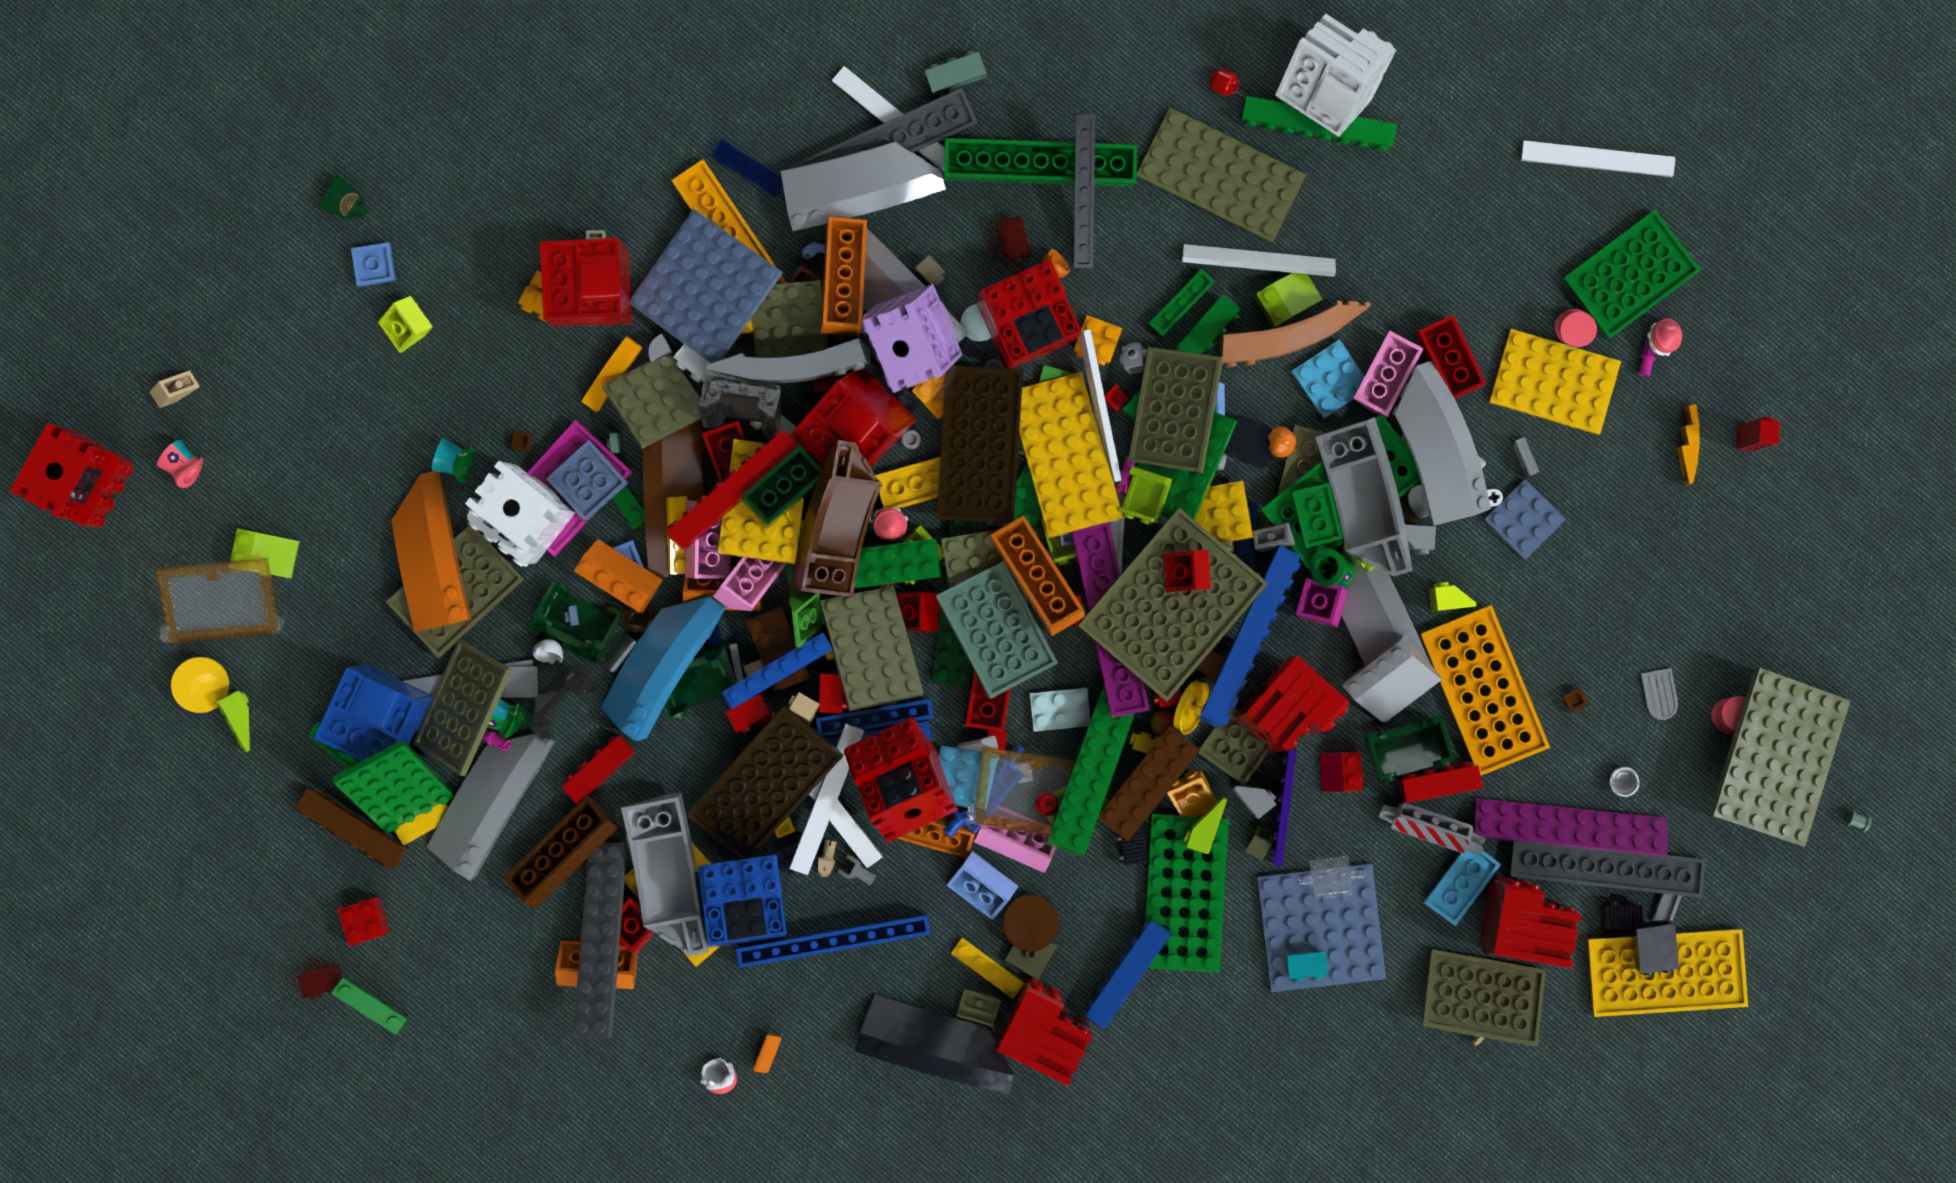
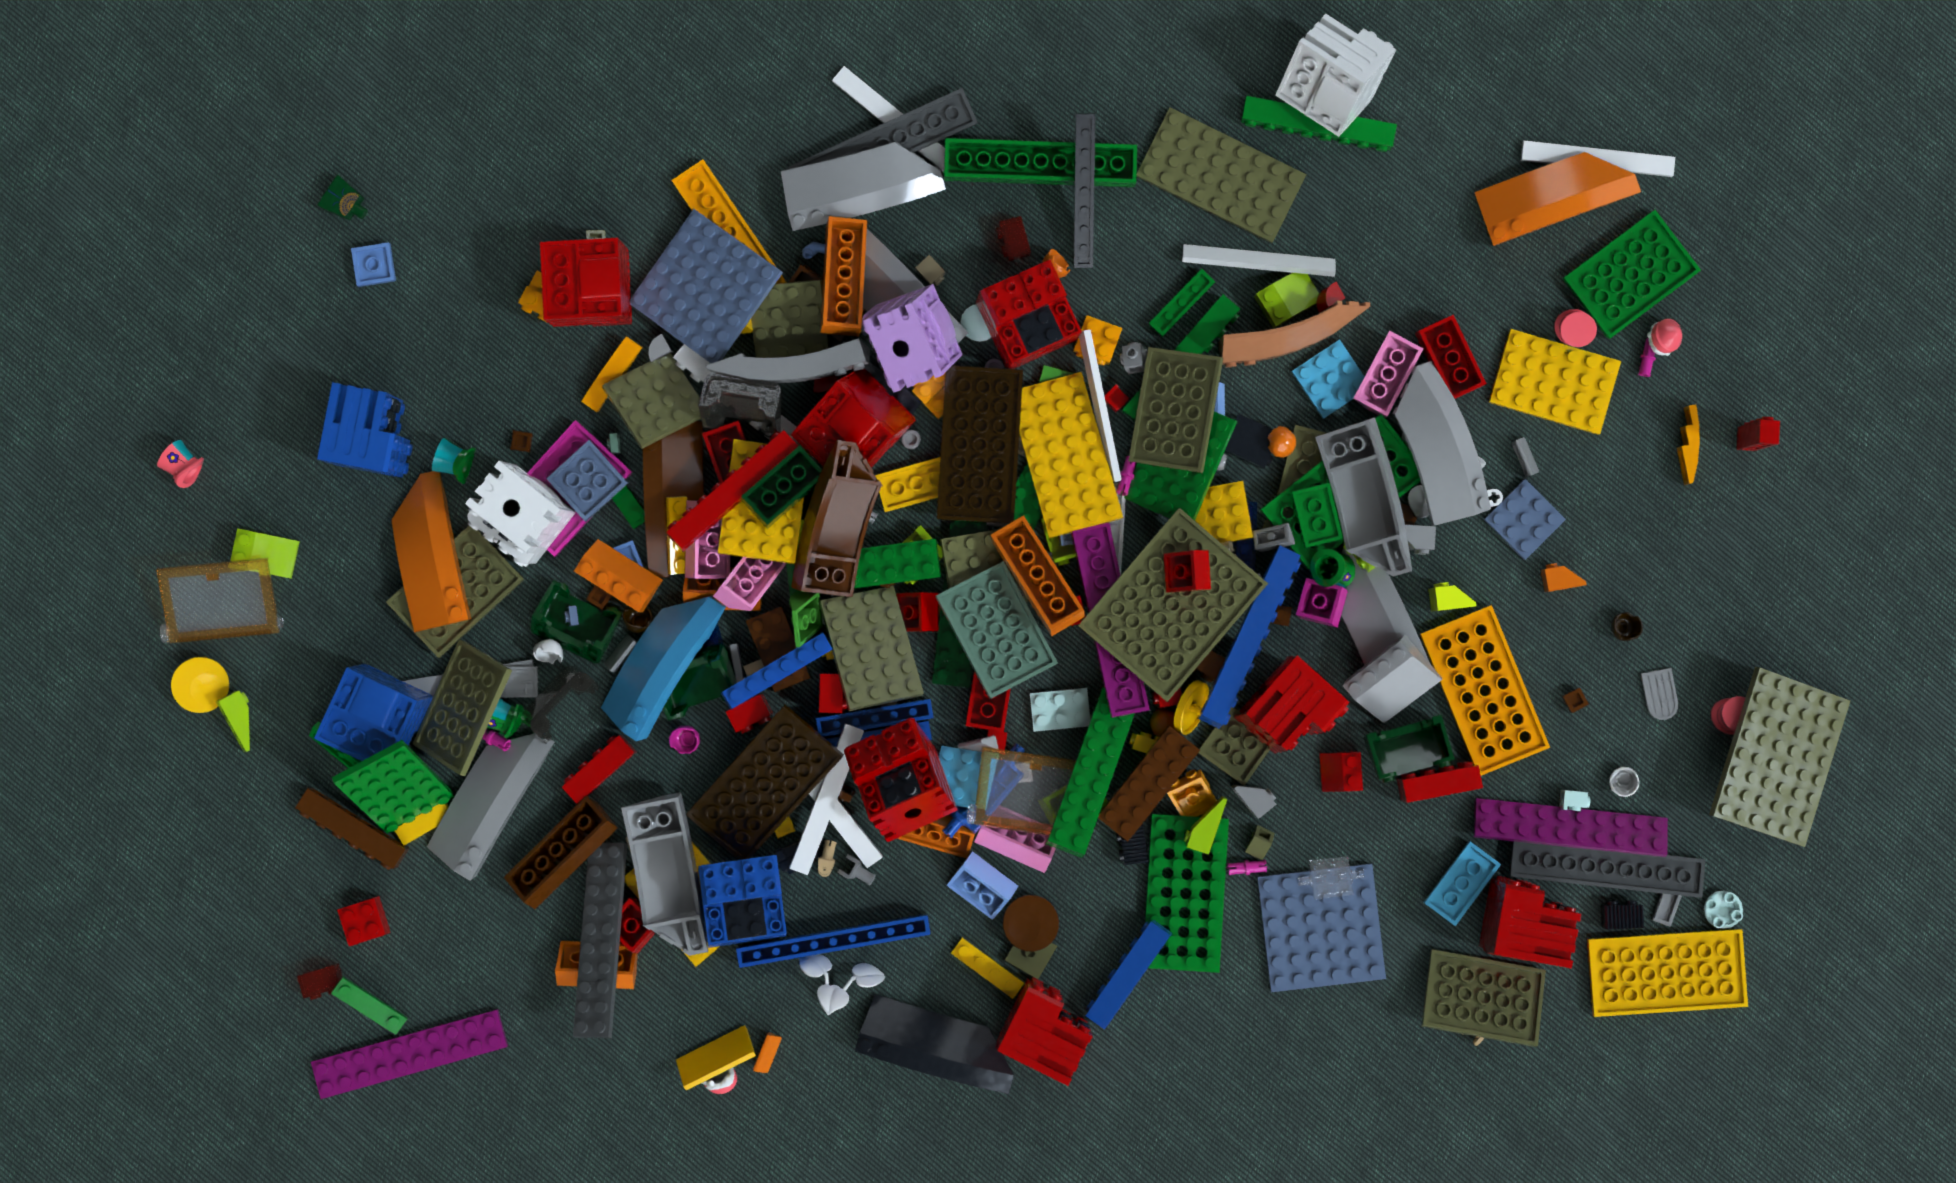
(72, 476): red piece -> none
(174, 388): tan slope -> none
(363, 431): none -> blue piece
(404, 324): neon yellow slope -> none
(409, 1054): none -> magenta plate
(599, 597): none -> reddish brown plate
(684, 739): none -> dark pink hair
(715, 1057): none -> yellow tile
(748, 168): clear blue plate -> none
(803, 707): tan brick -> none
(833, 996): none -> white plant
(846, 794): none -> reddish brown plate
(890, 523): coral hair -> none
(955, 73): sand green brick -> none
(978, 1007): olive plate -> none
(1042, 808): red plate -> none
(1146, 496): lime panel -> none
(1224, 82): red head -> none
(1246, 867): none -> dark pink pin
(1283, 615): none -> reddish brown plate
(1283, 814): dark purple plate -> none
(1306, 964): teal brick -> none
(1329, 296): none -> red brick
(1433, 827): light grey hinge -> none
(1552, 195): none -> orange slope
(1559, 578): none -> orange slope
(1574, 800): none -> light aqua brick
(1626, 626): none -> dark brown hair
(1655, 946): black brick -> none
(1723, 909): none -> light aqua dish
(1858, 821): sand green bush -> none

